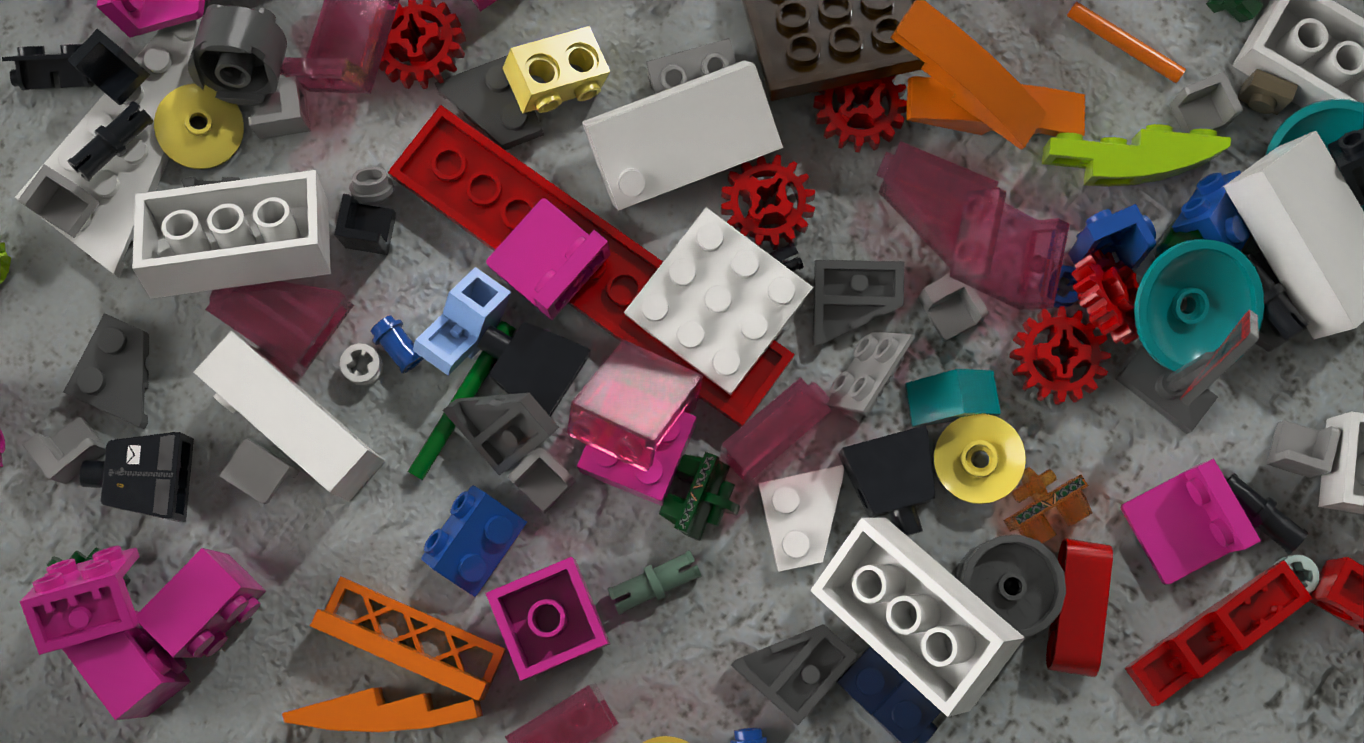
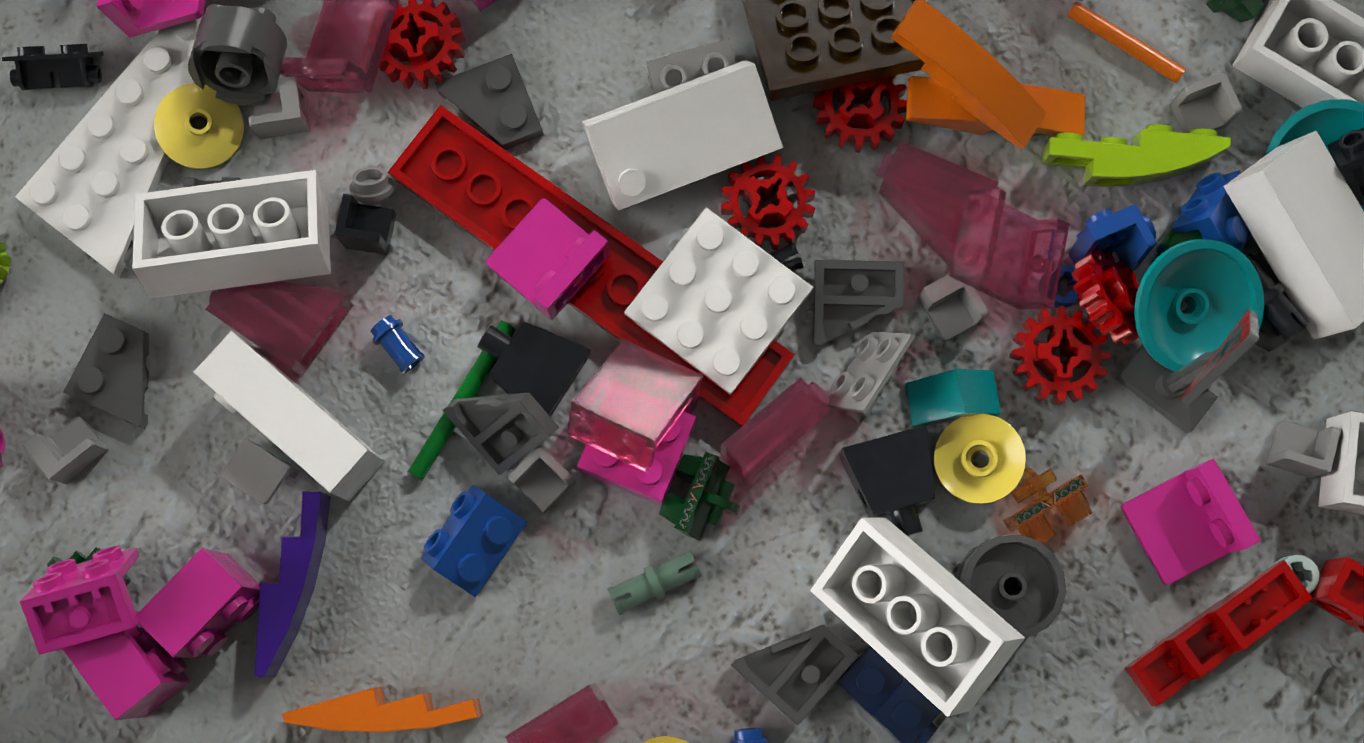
(59, 201): light grey panel -> none
(108, 67): black panel -> none
(110, 141): black pin -> none
(144, 475): black torso -> none
(286, 602): none -> dark purple slope
(348, 361): white bush -> none
(401, 654): orange fence -> none
(467, 315): light blue brick -> none
(547, 618): dark pink brick -> none
(551, 61): light yellow brick -> none
(800, 515): white wing -> none
(1079, 629): red beam -> none
(1266, 517): black pin -> none
(1267, 92): dark tan plate -> none

